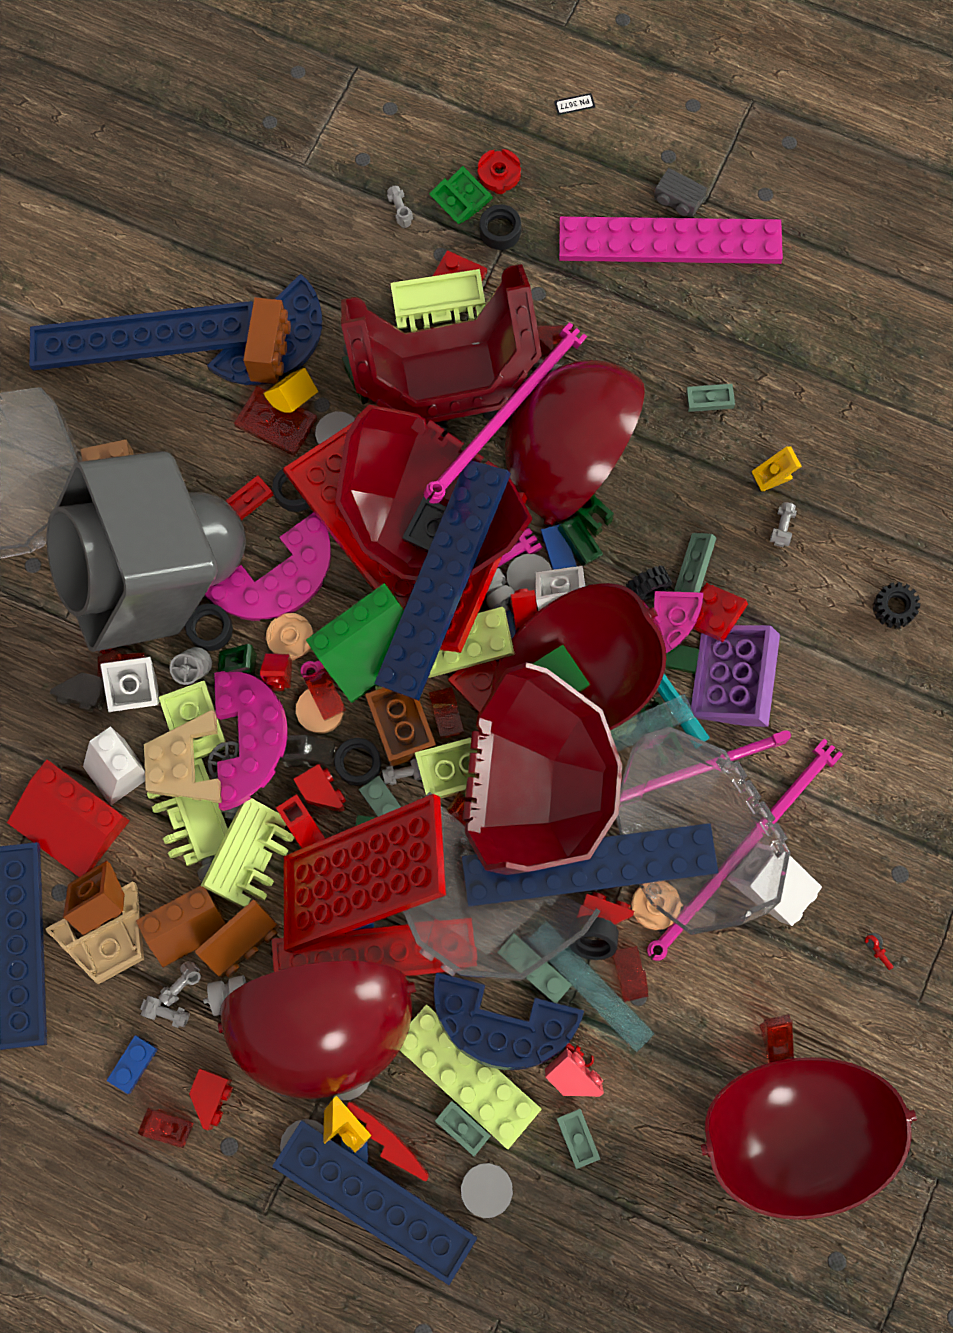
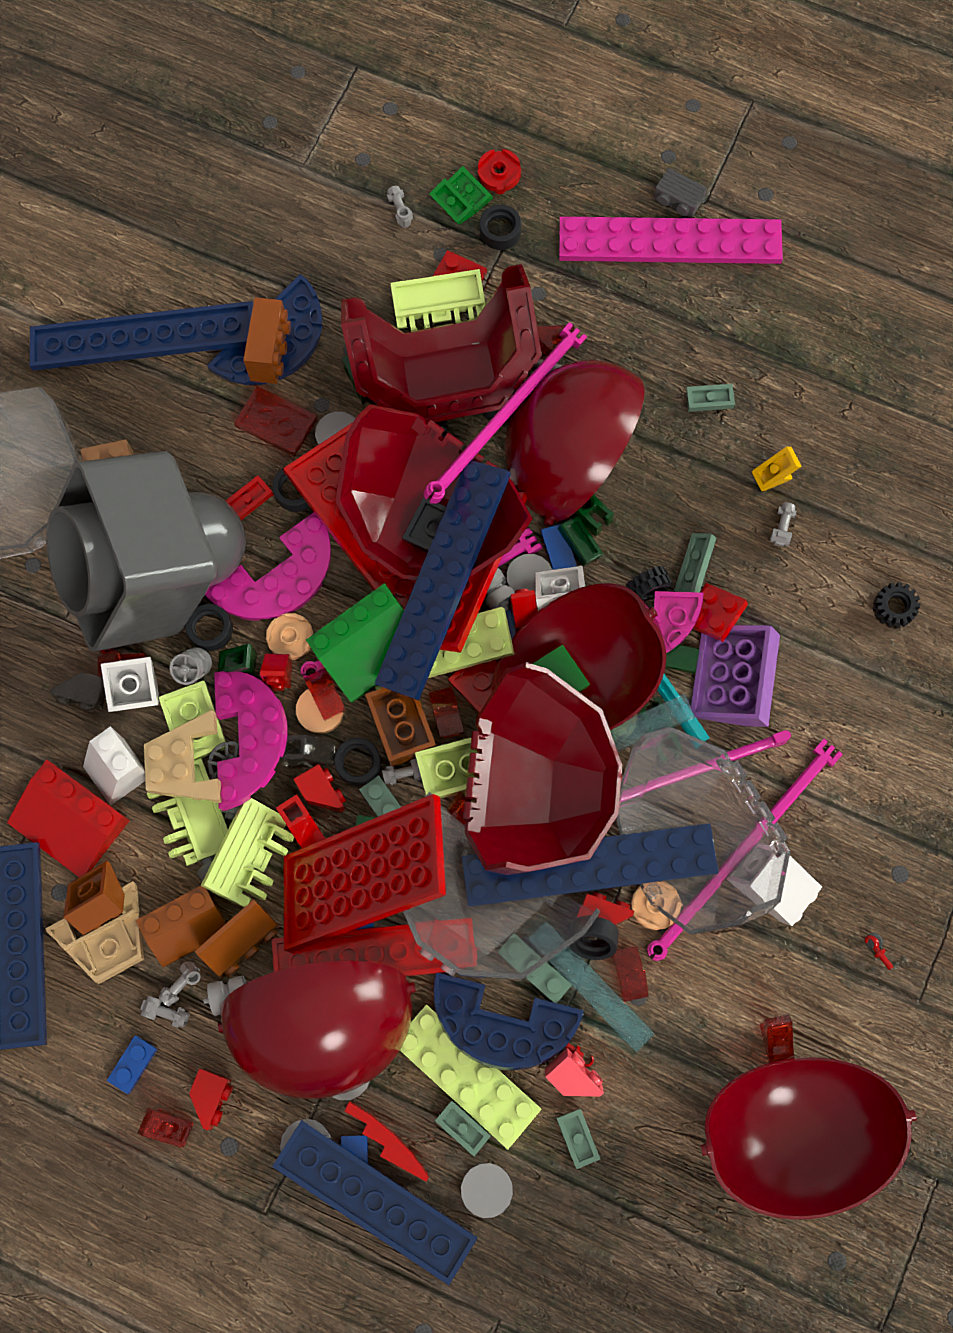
(291, 391): yellow brick -> none
(341, 1121): yellow slope -> none
(574, 104): sticker -> none

